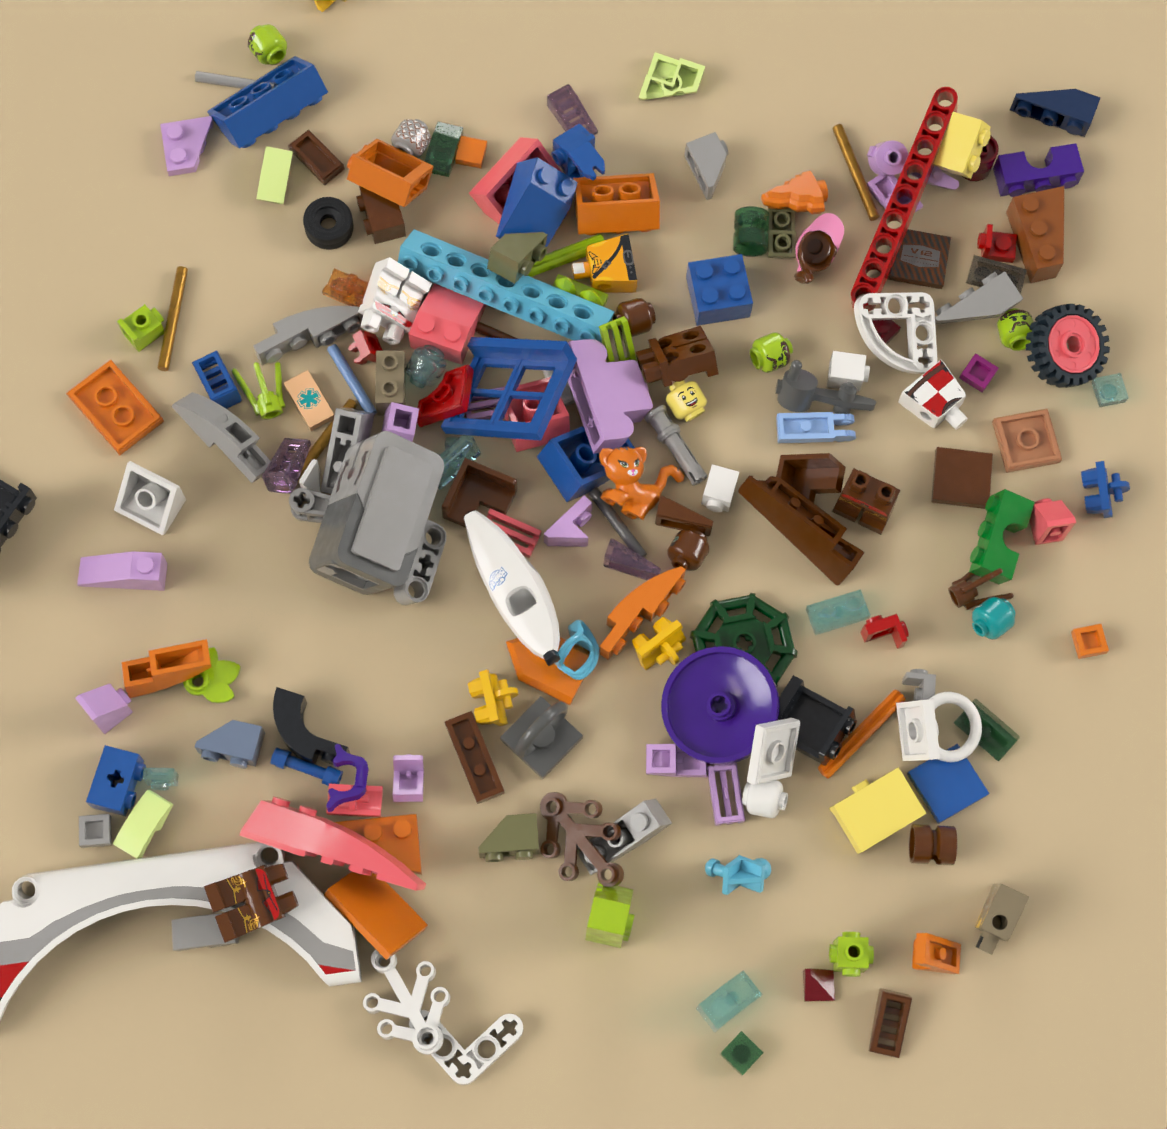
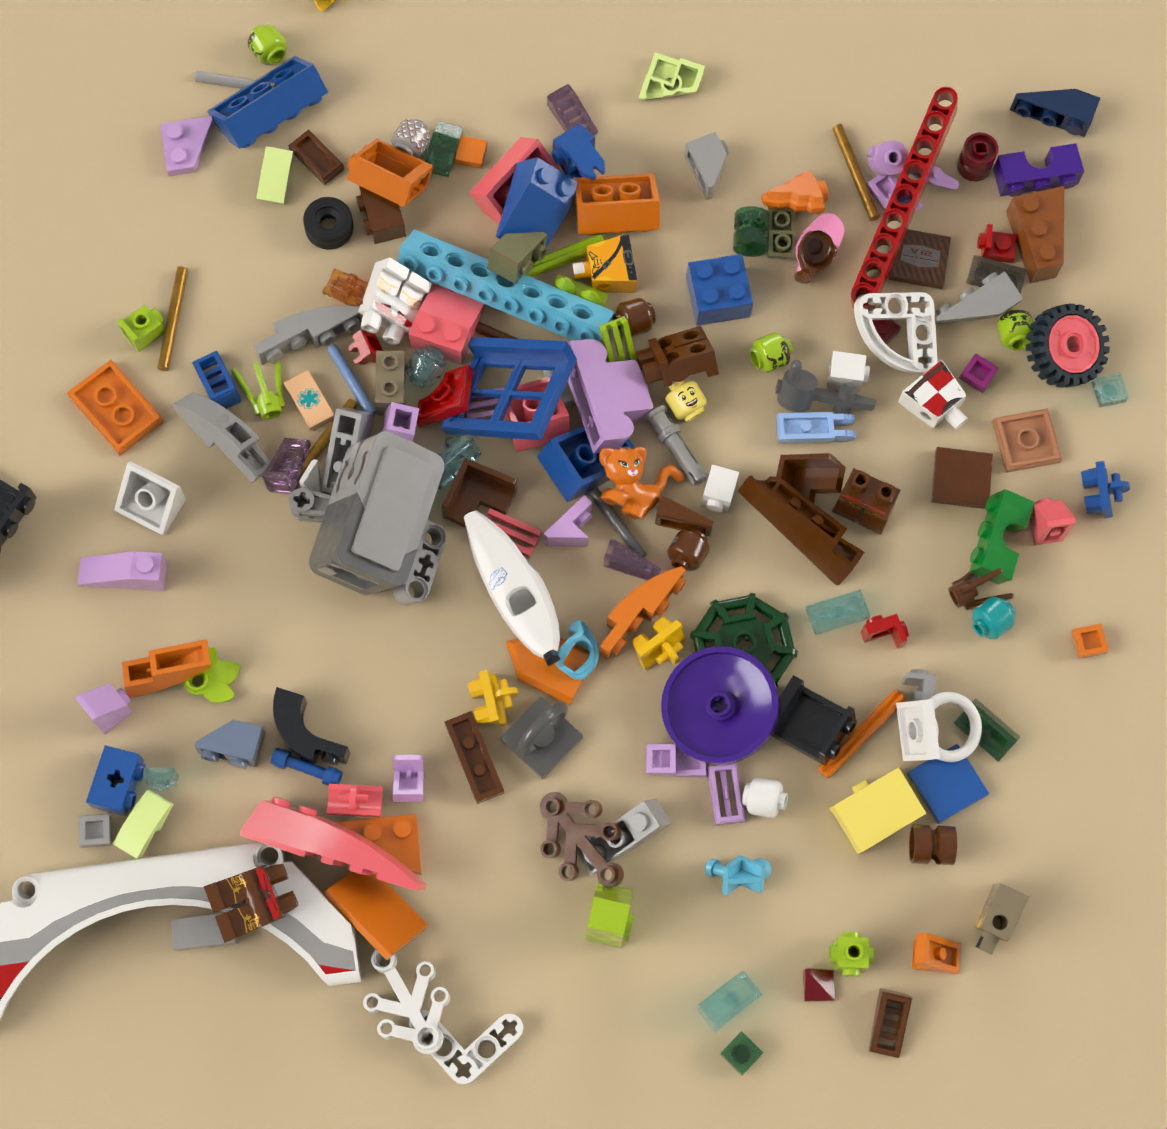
(359, 789): dark purple helmet -> none
(512, 837): olive slope -> none
(773, 751): white tile -> none
(962, 145): light yellow brick -> none

